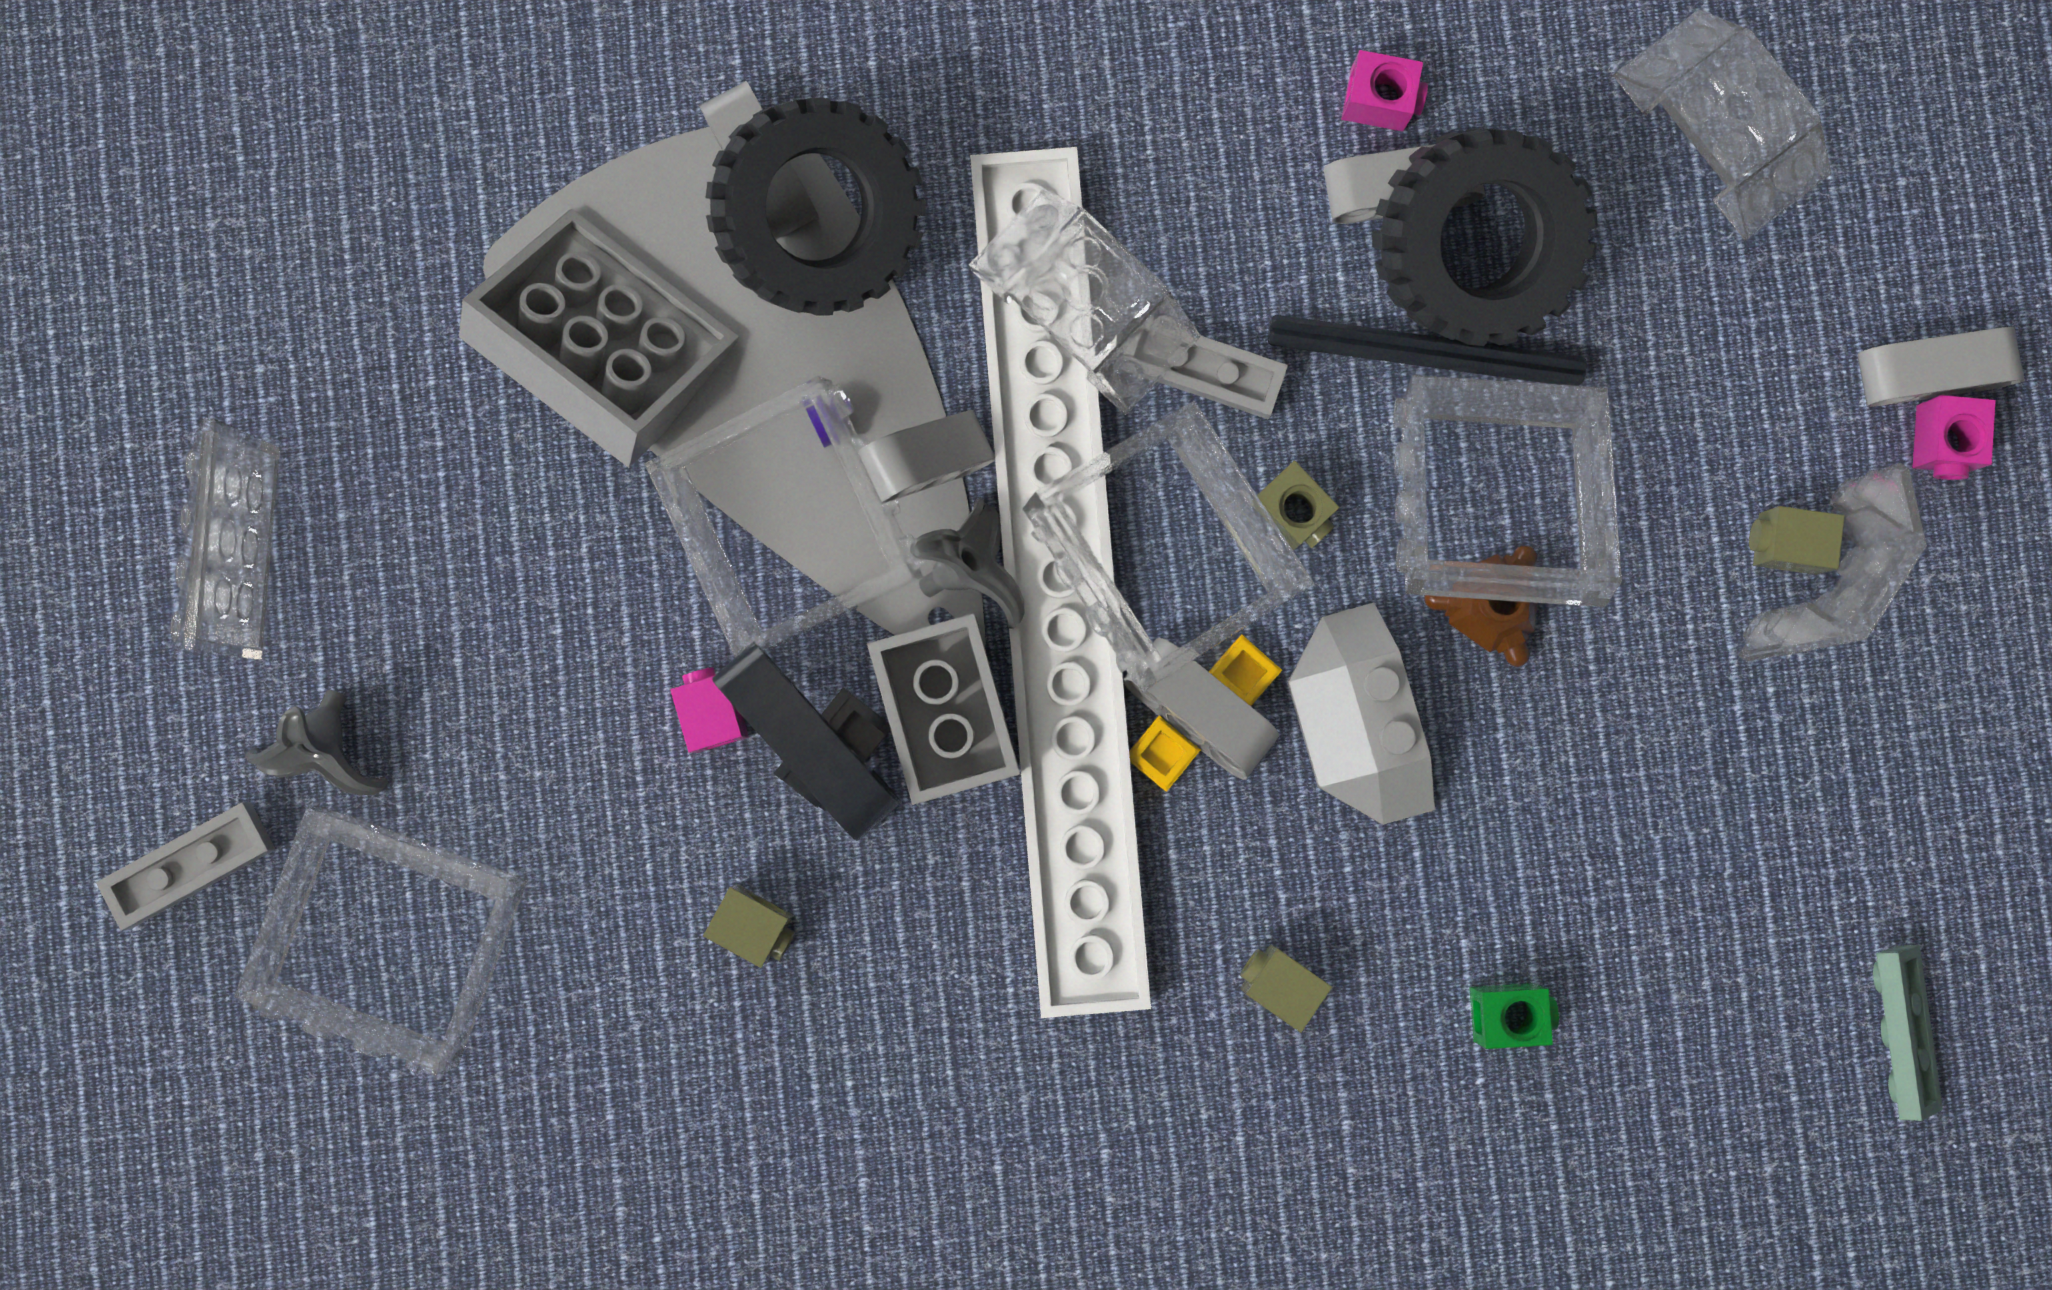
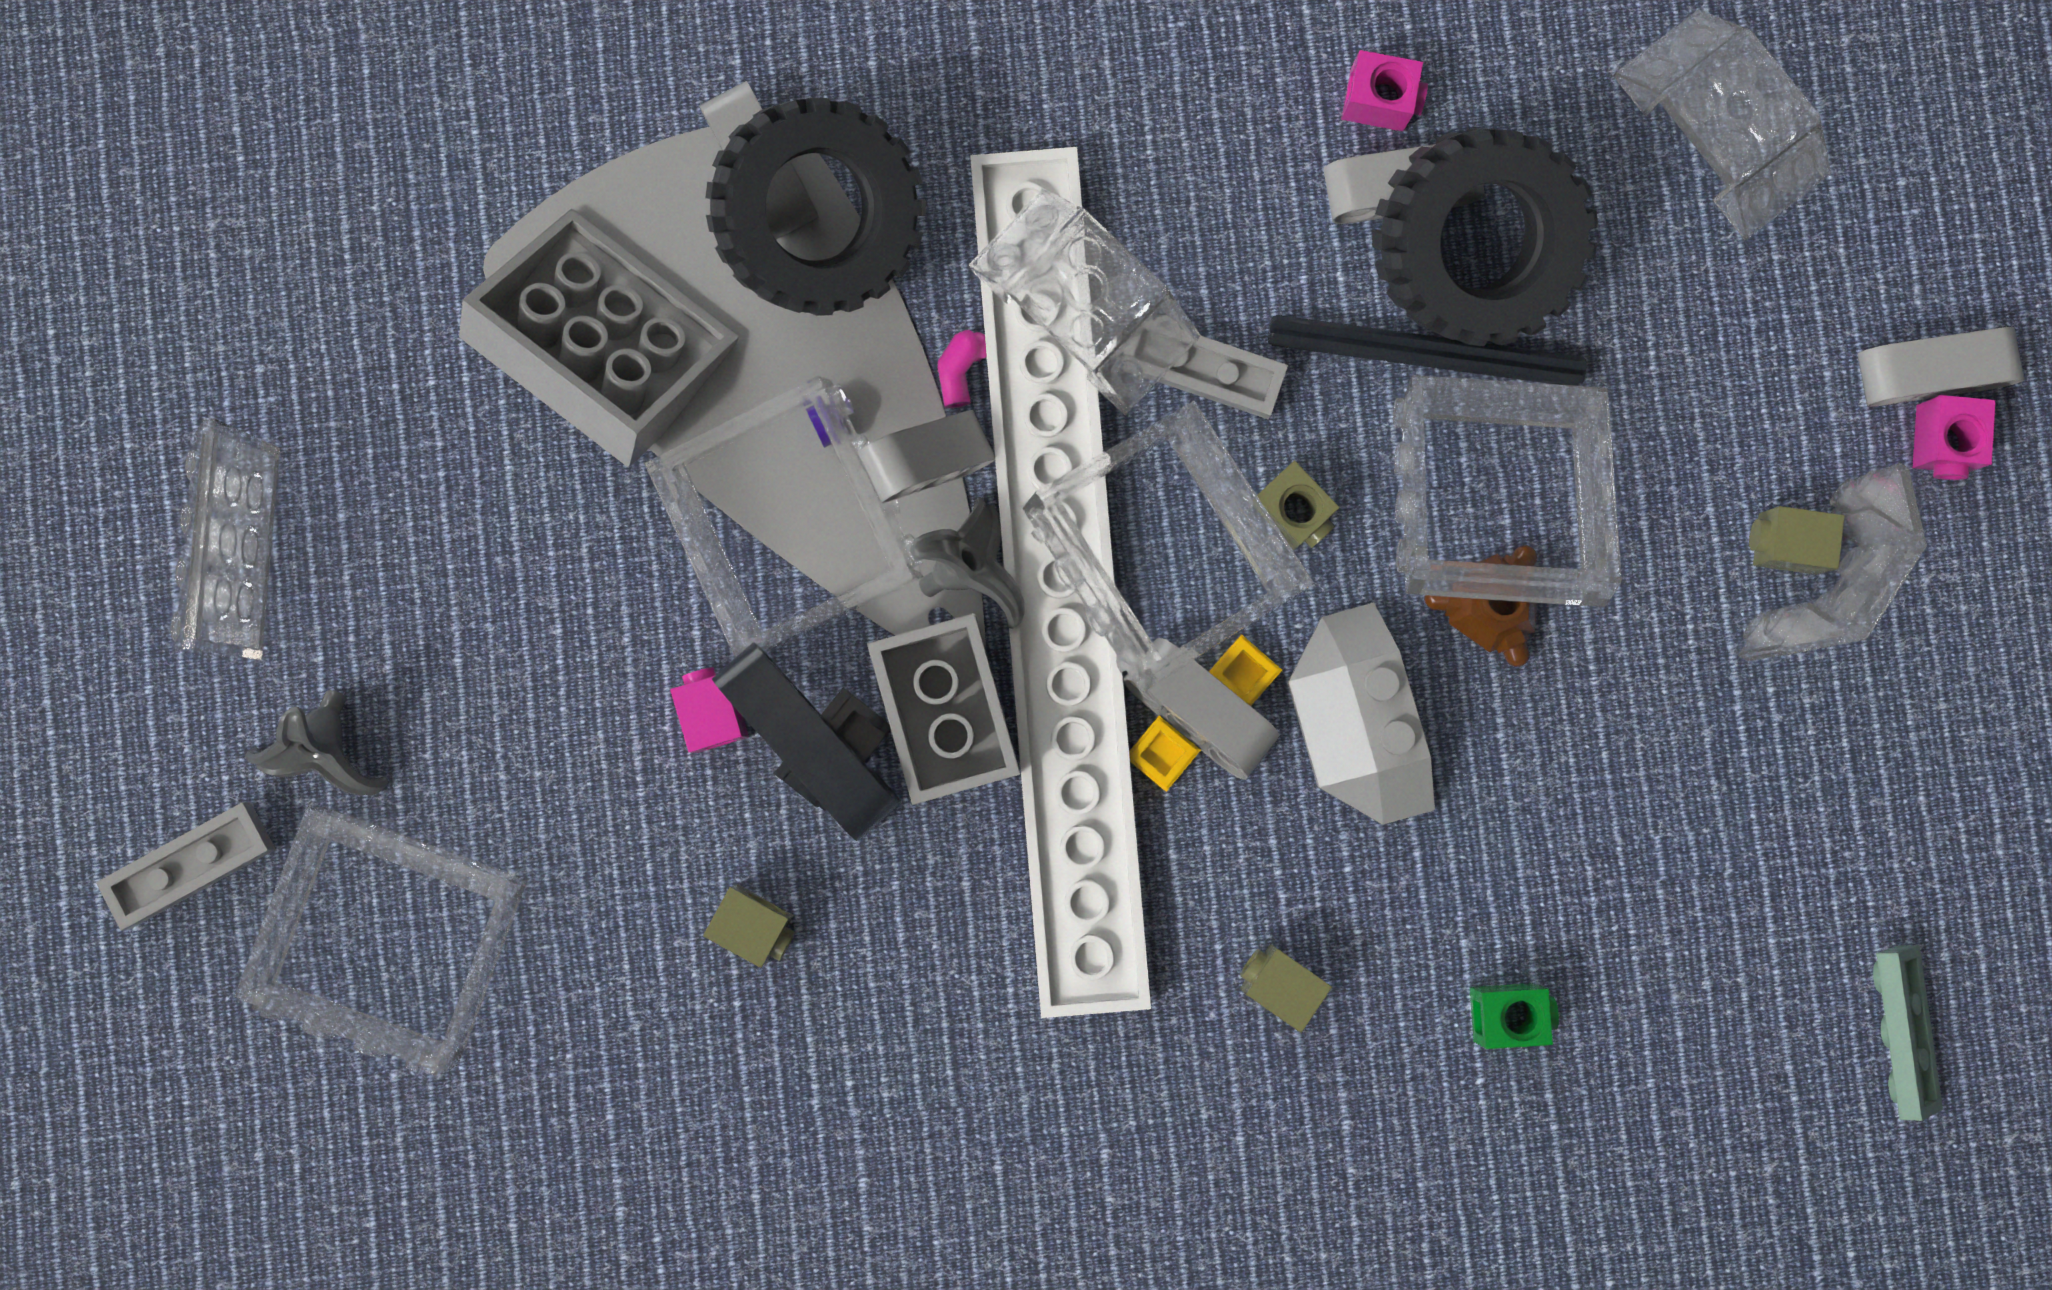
(955, 362): none -> dark pink arm

